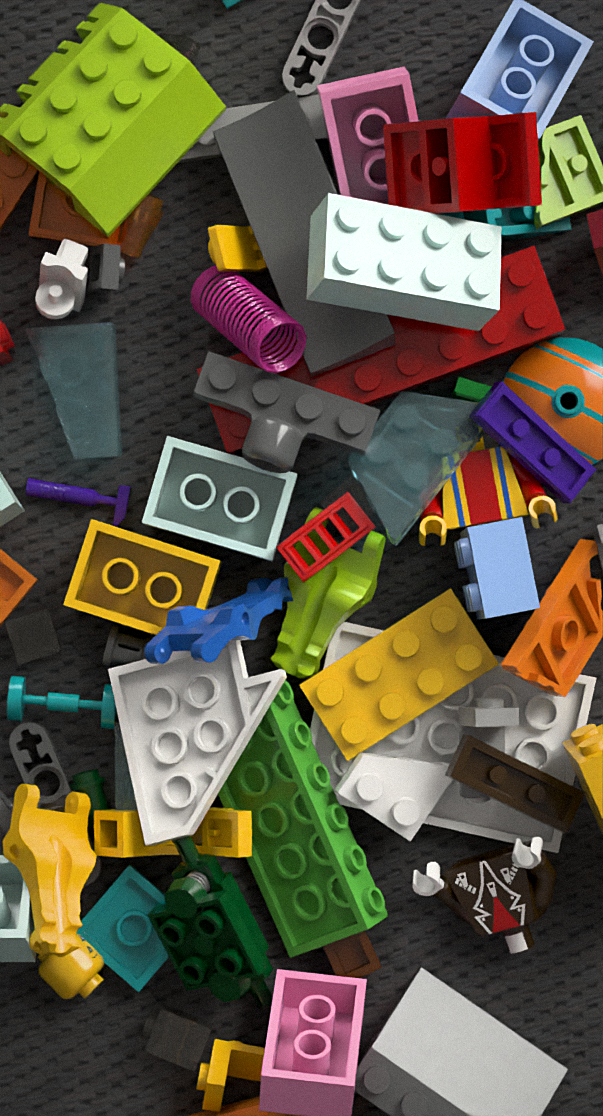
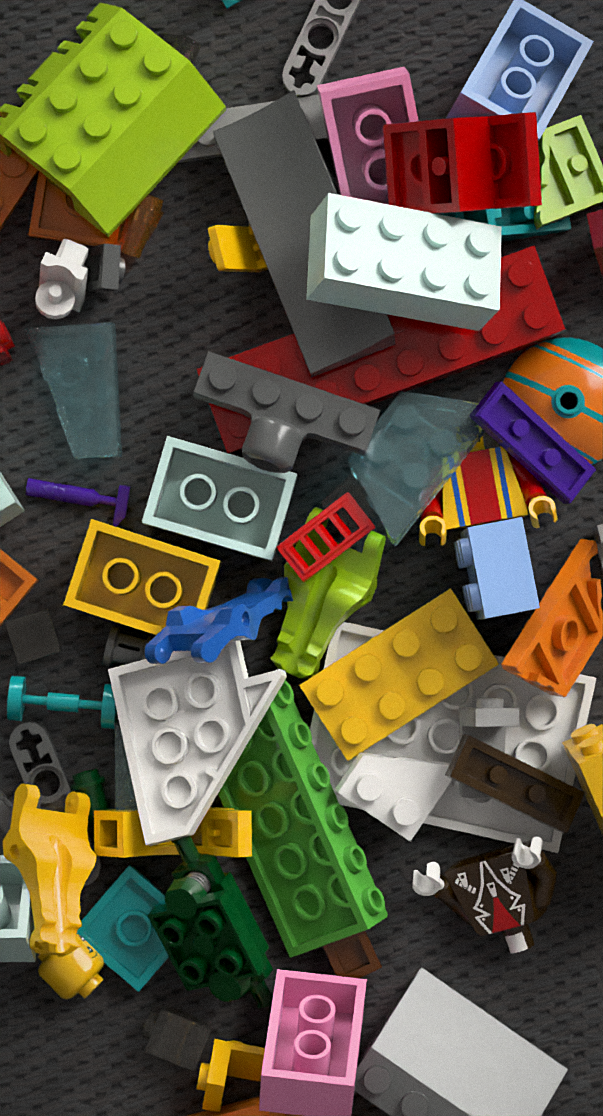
(247, 345): dark pink piece -> none
(469, 390): green tile -> none

